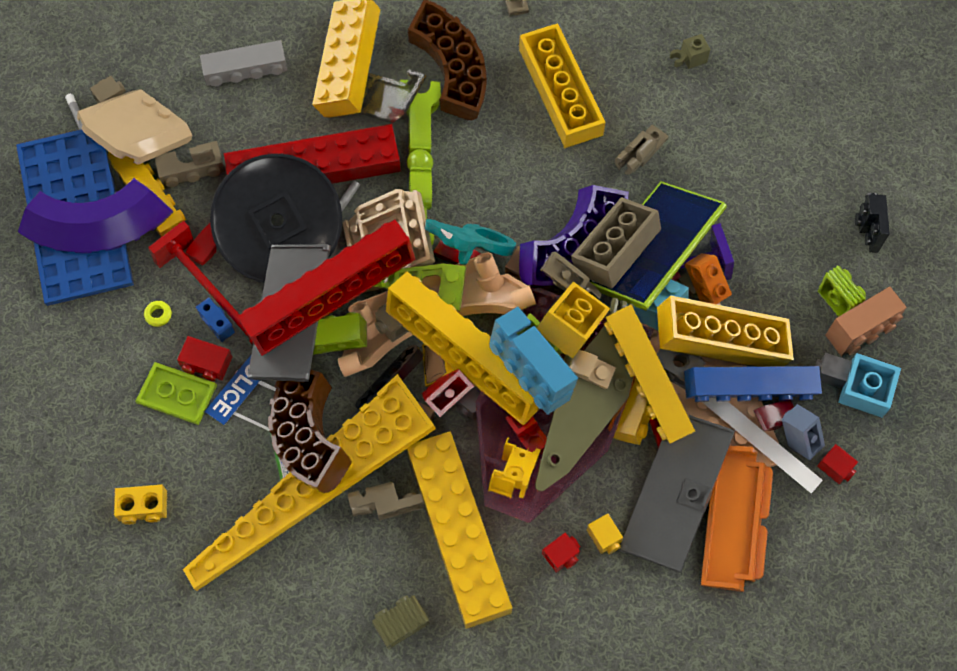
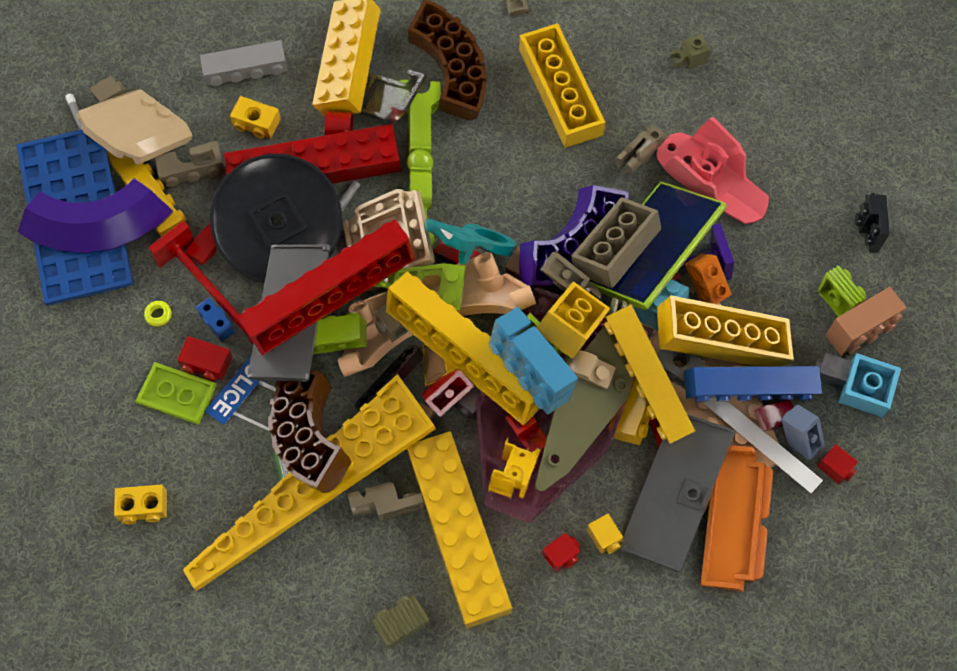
(247, 110): none -> yellow brick
(338, 122): none -> red piece
(714, 170): none -> coral piece

